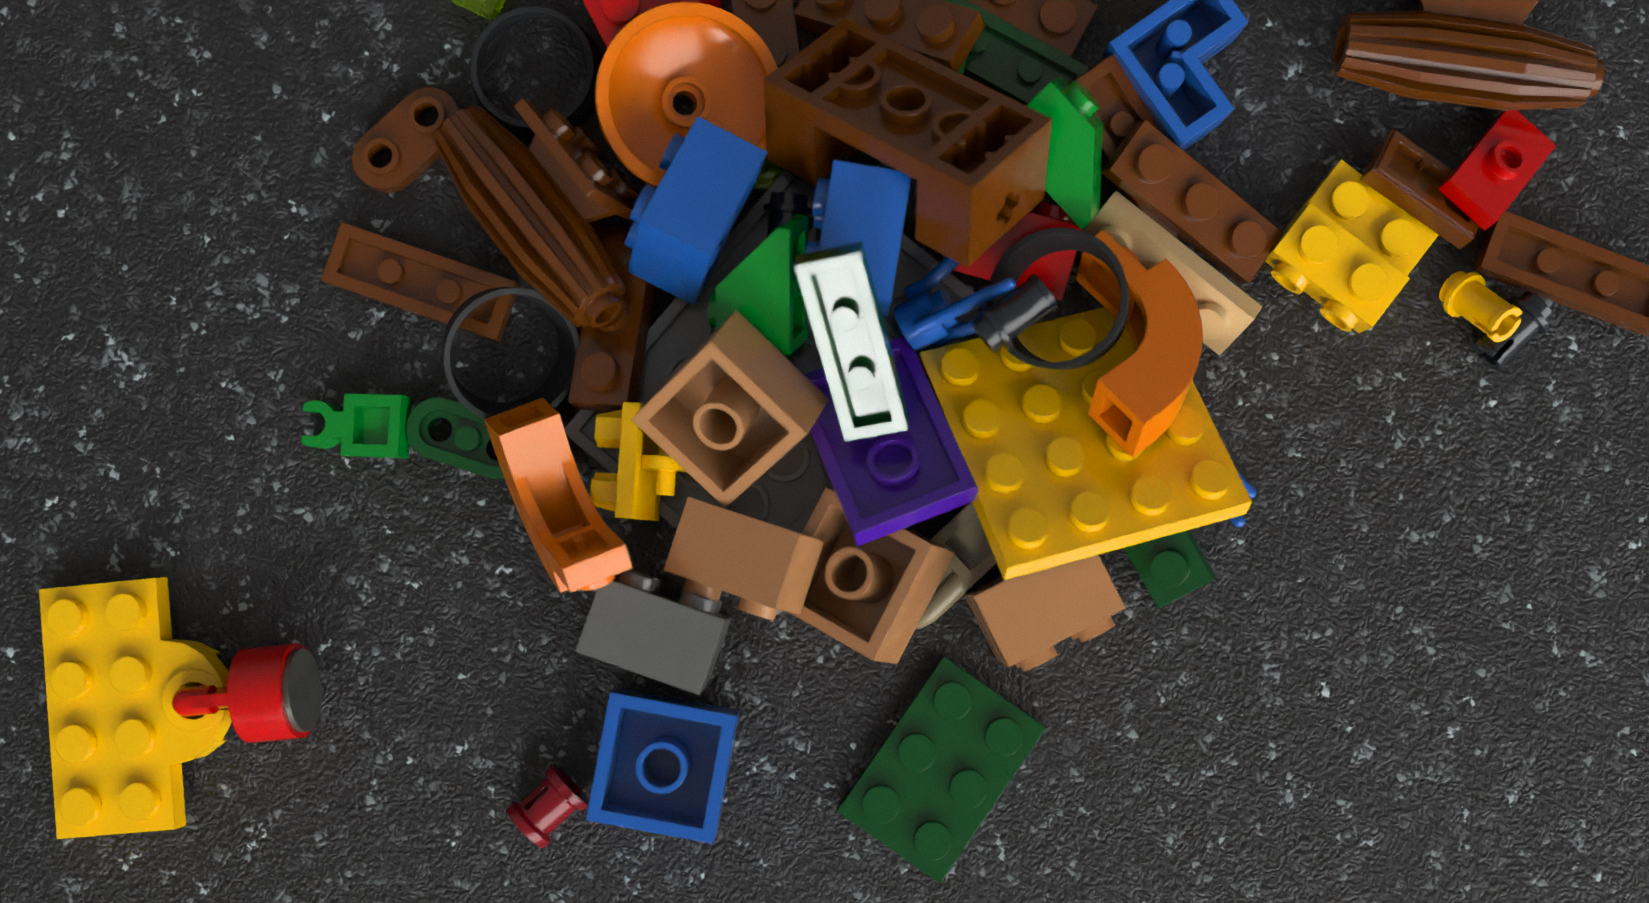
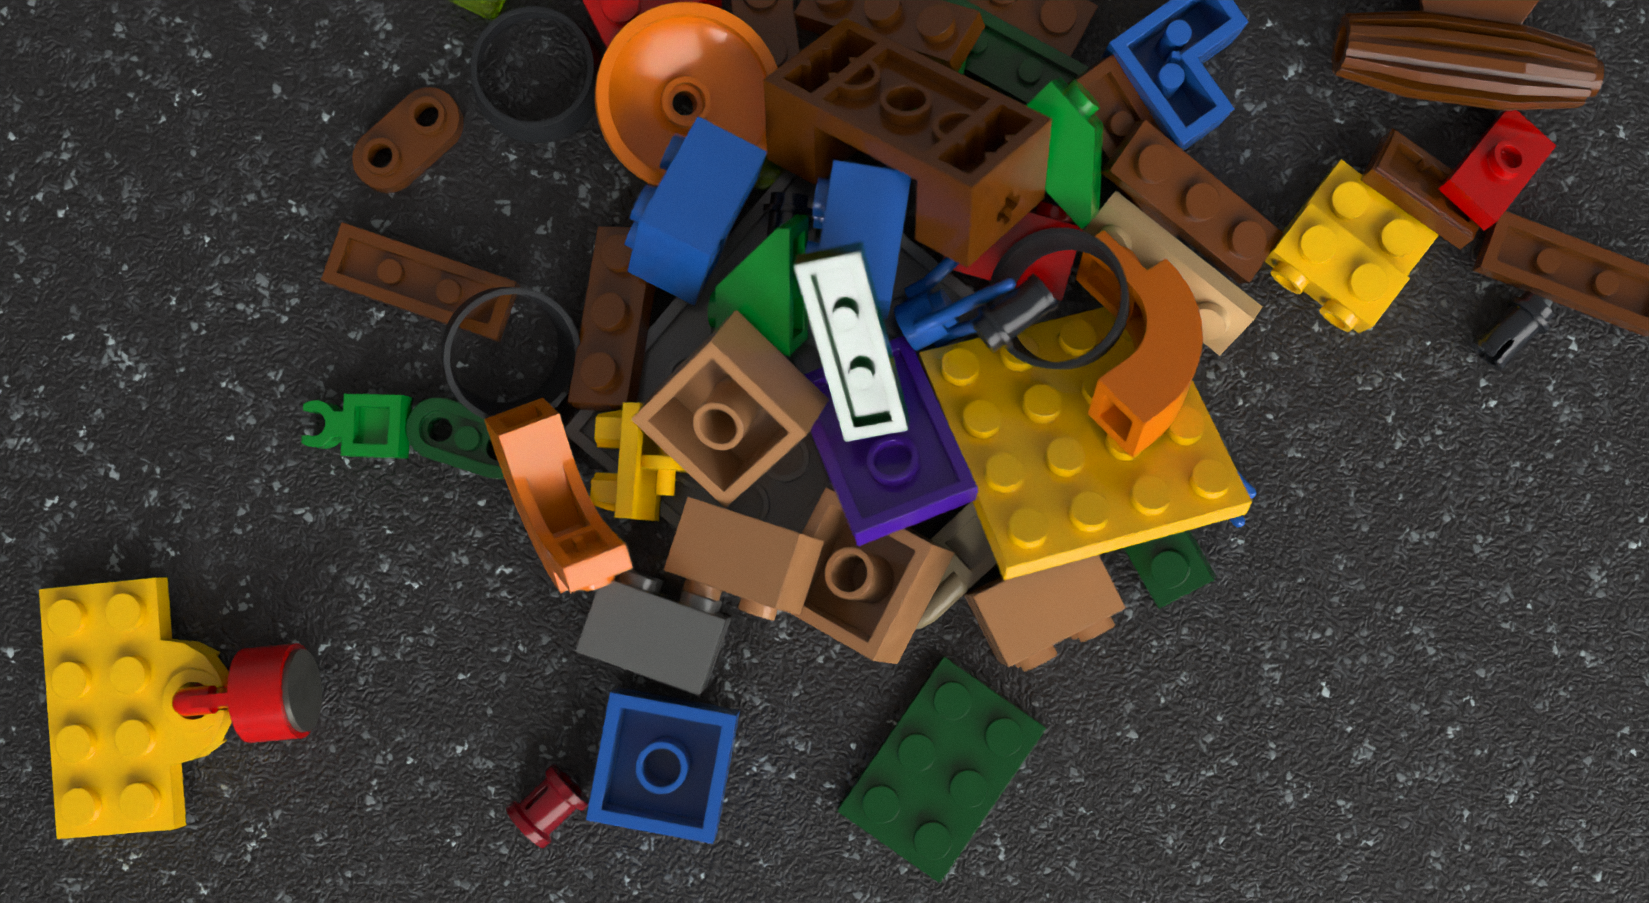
(542, 203): reddish brown plate -> none
(1469, 297): yellow pin -> none

